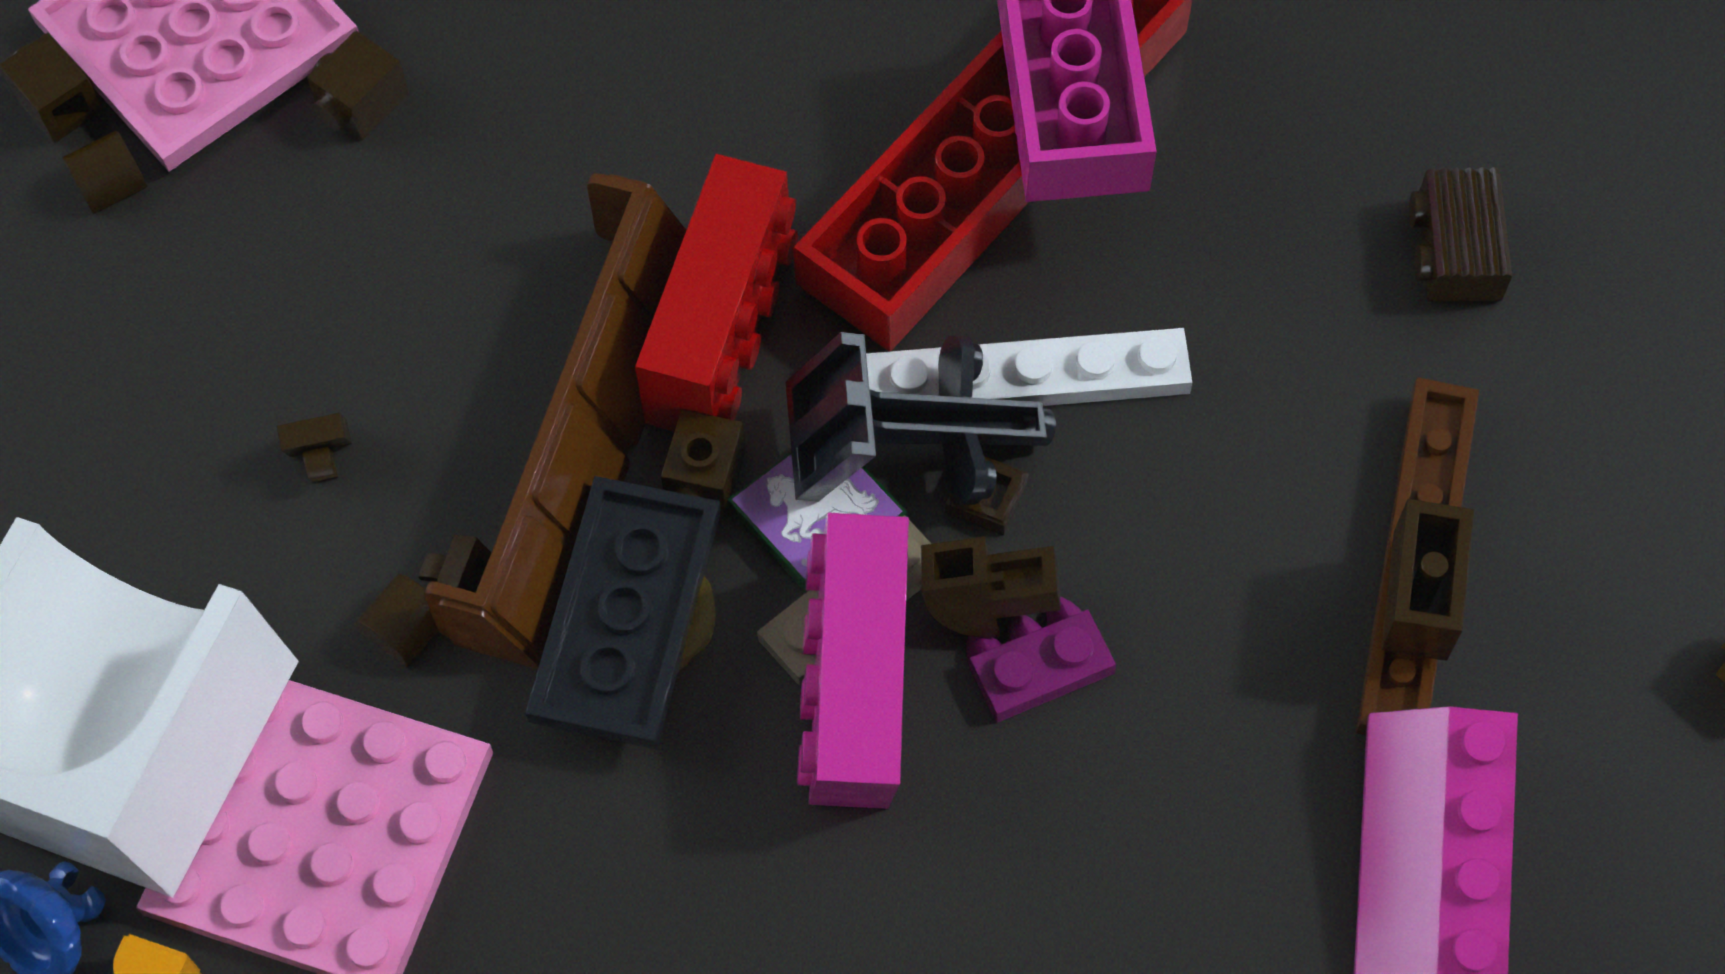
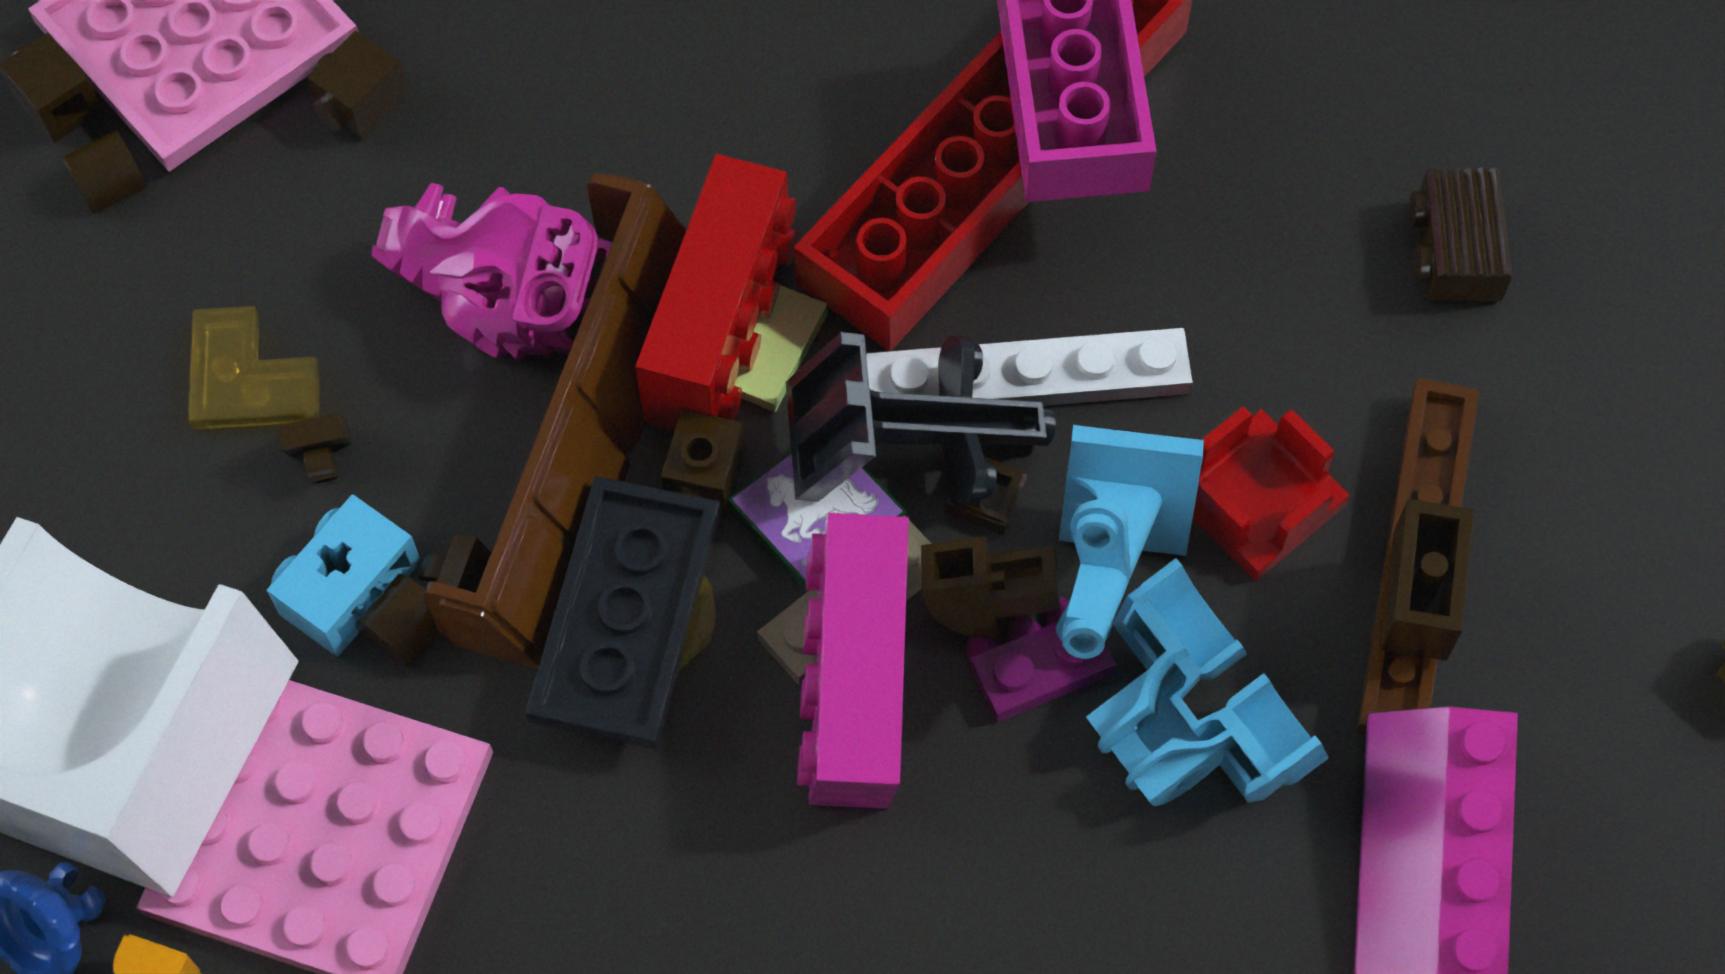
(235, 387): none -> clear yellow tile
(341, 573): none -> medium azure brick
(504, 275): none -> dark pink animal
(782, 348): none -> yellowish green tile
(1119, 500): none -> medium azure piece
(1158, 734): none -> medium azure piece
(1265, 487): none -> red panel

